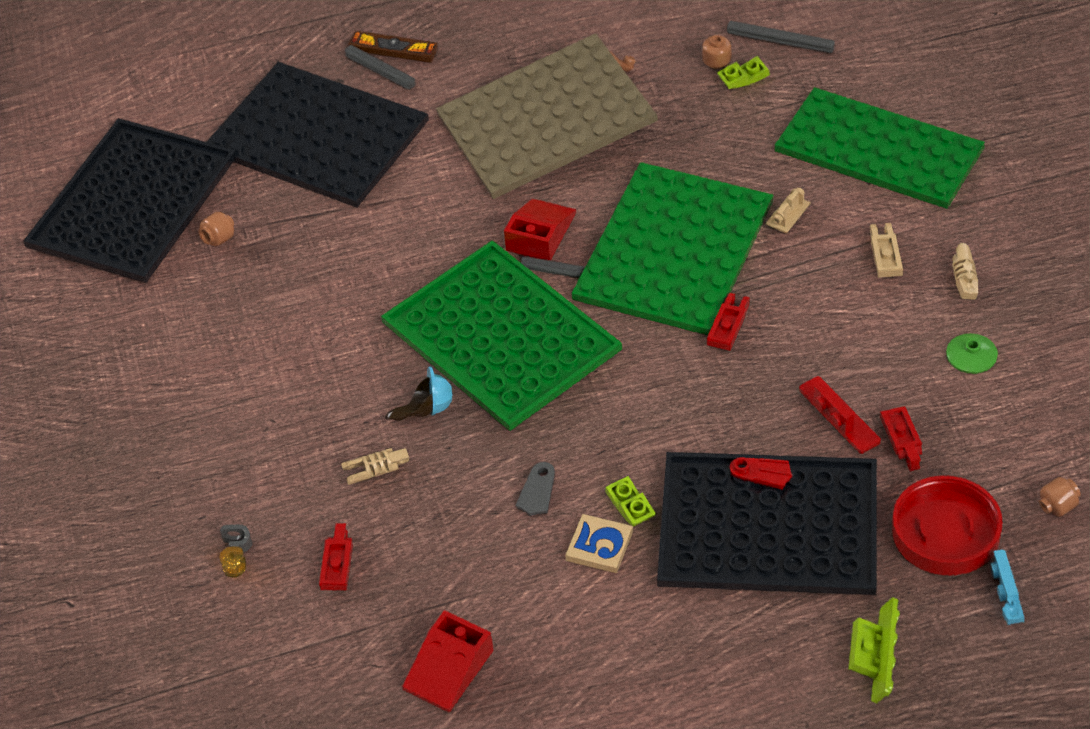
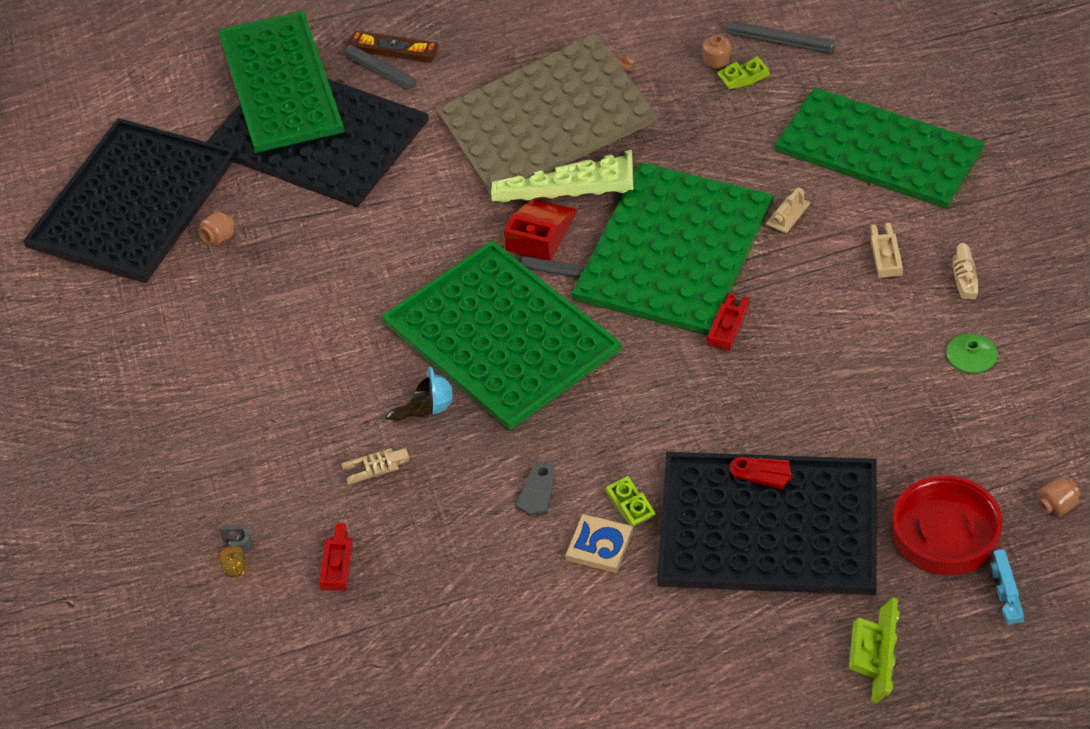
(280, 81): none -> green plate
(448, 661): red slope -> none
(570, 179): none -> yellowish green wing
(839, 414): red bracket -> none
(902, 436): red hinge -> none

